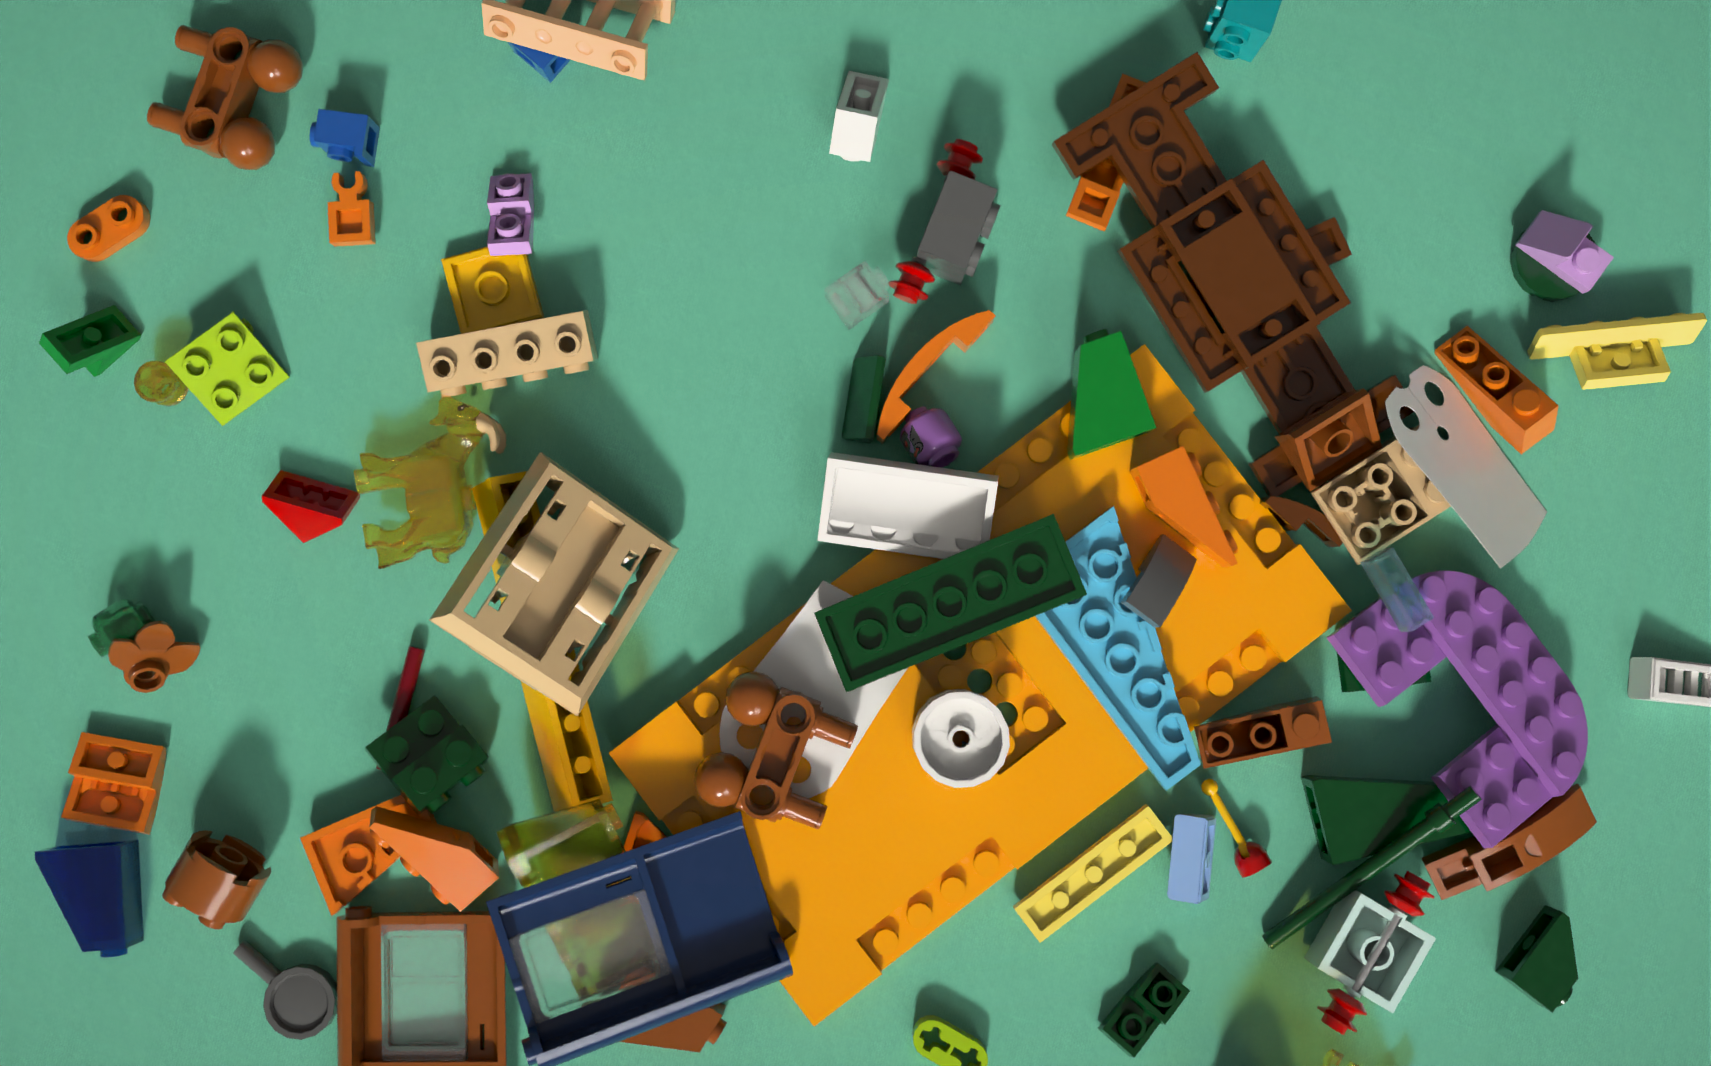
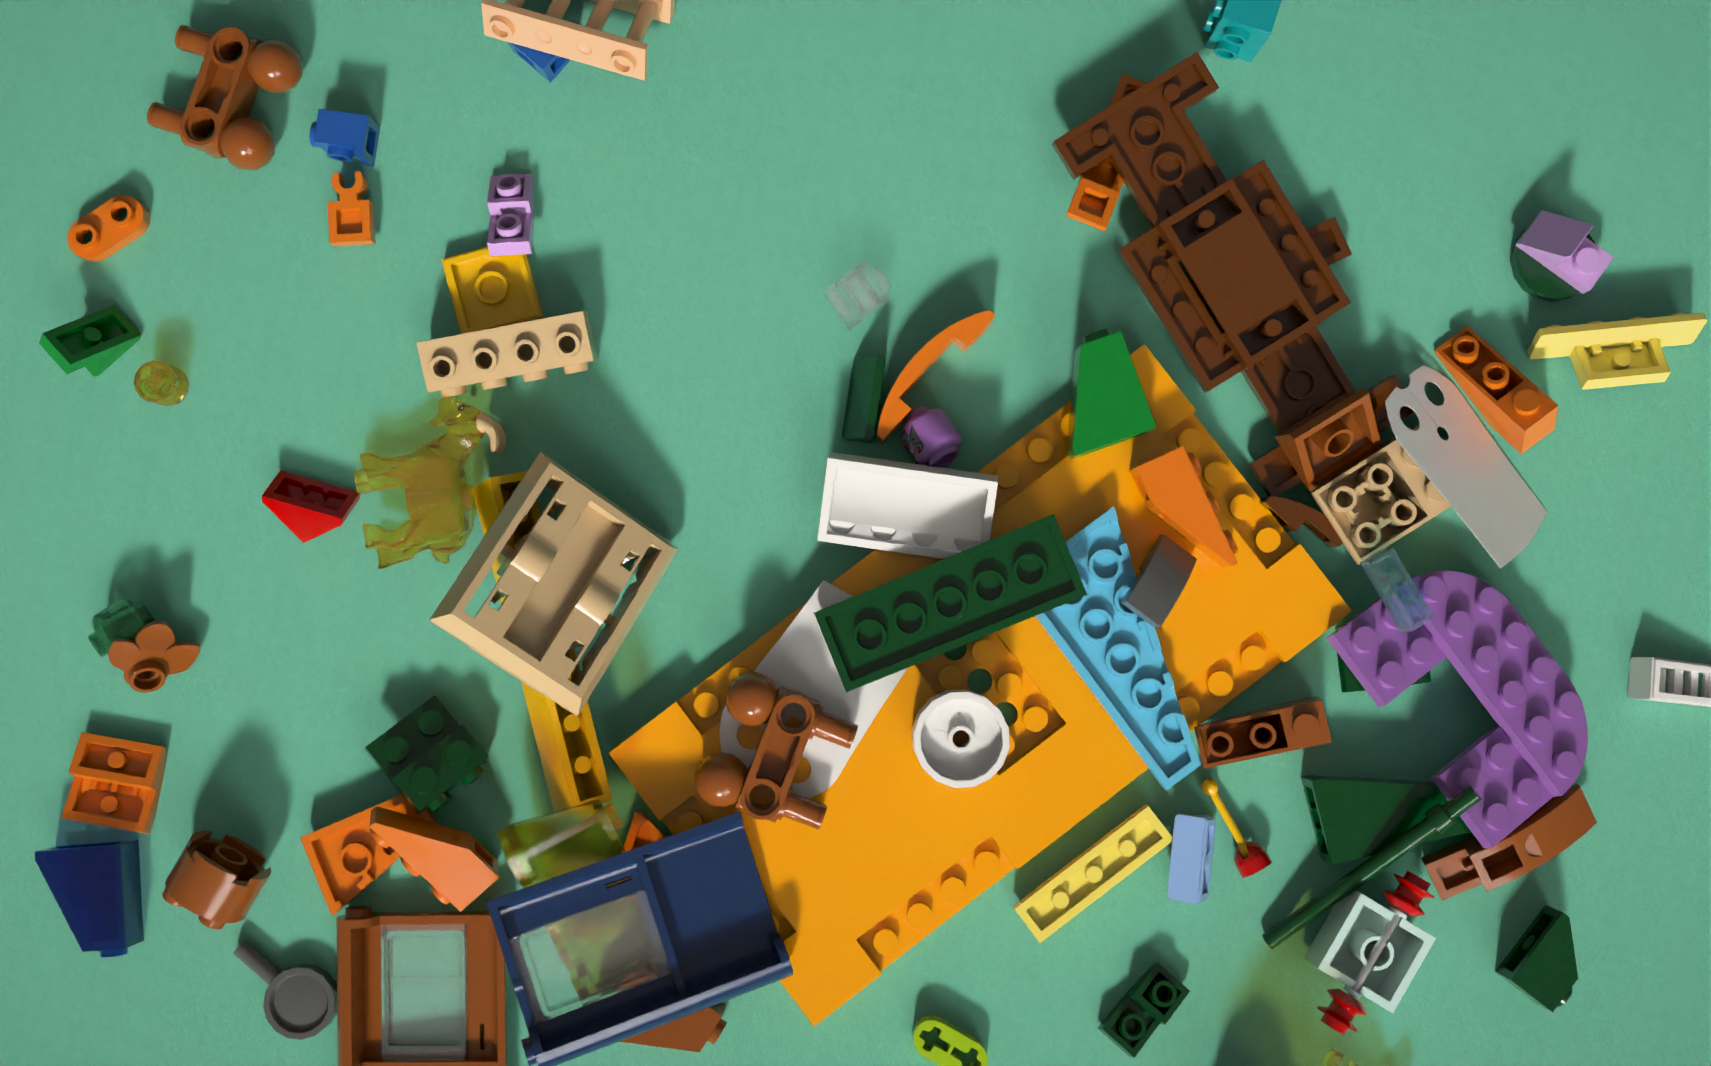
(227, 368): lime hinge -> none
(406, 686): dark red bar -> none
(858, 116): white slope -> none
(952, 235): dark grey brick -> none

